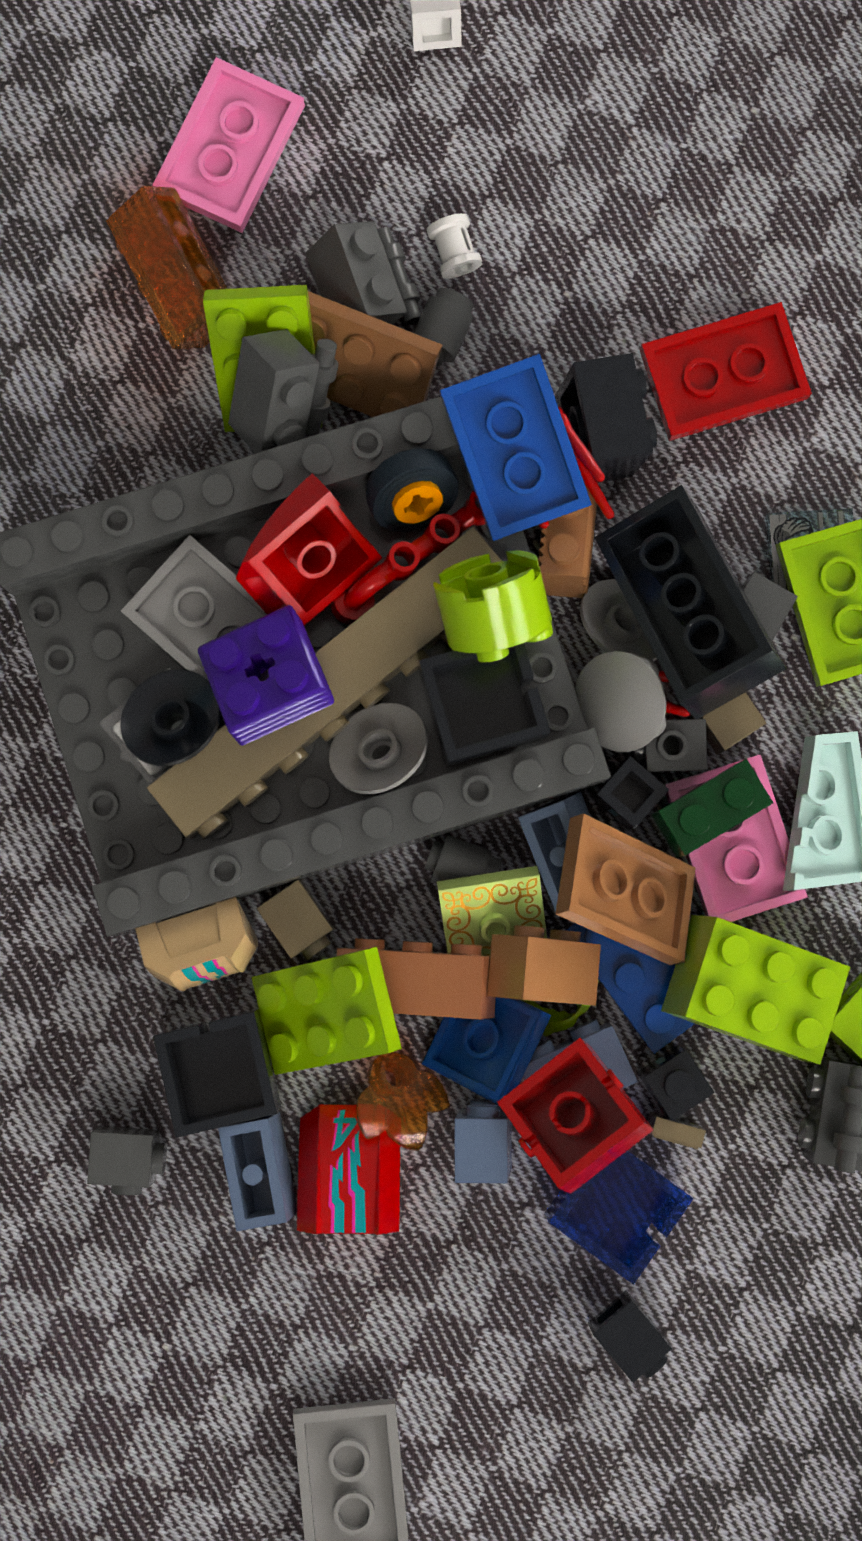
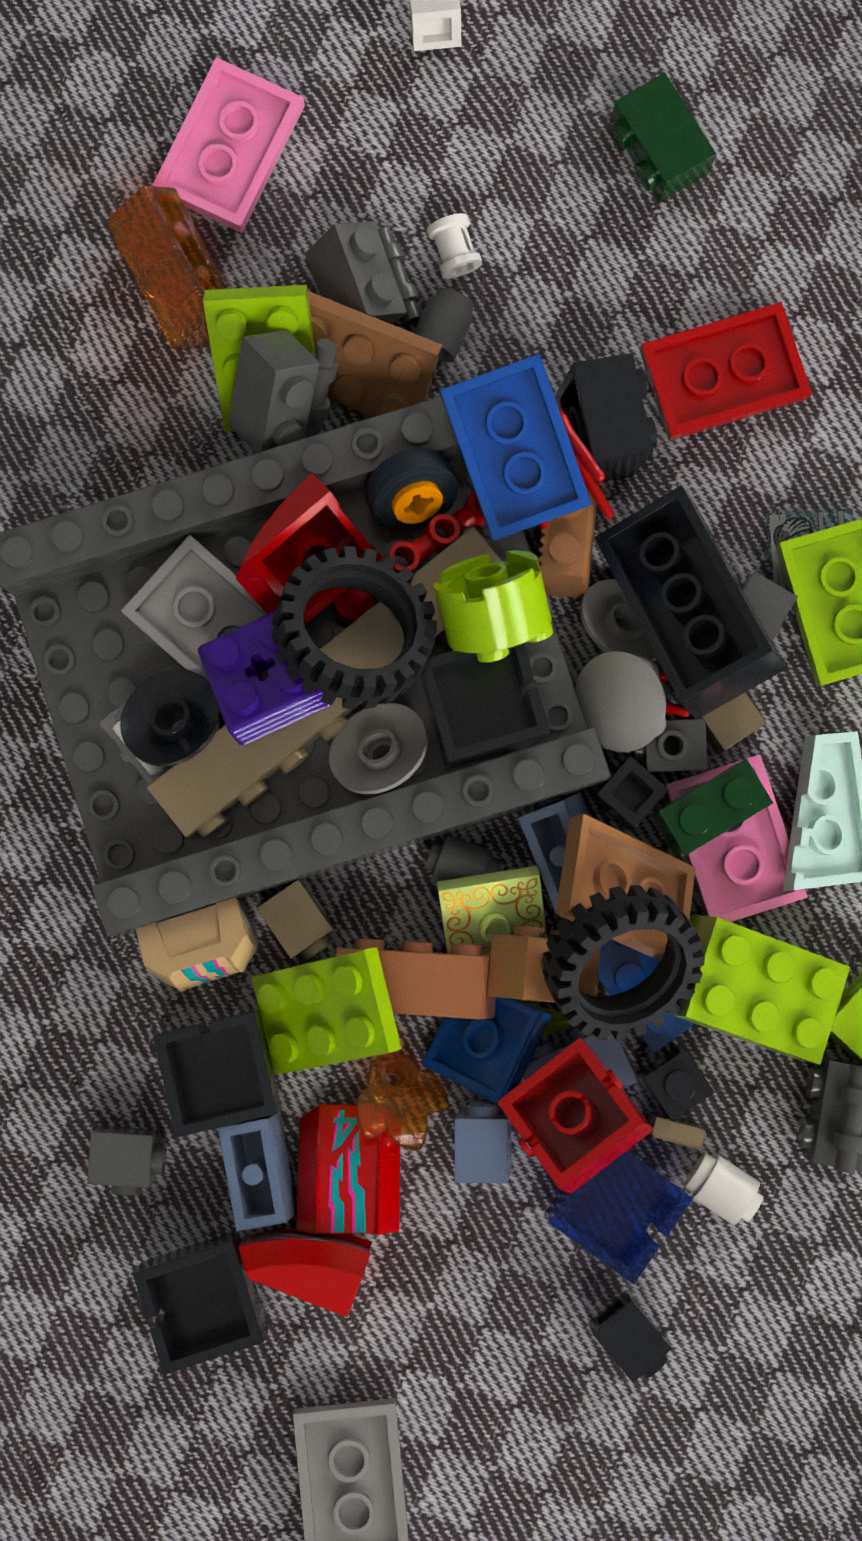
(206, 1303): none -> black piece
(308, 1265): none -> red slope
(371, 578): none -> black tyre
(649, 998): none -> black tyre
(661, 138): none -> dark green brick
(724, 1188): none -> white brick

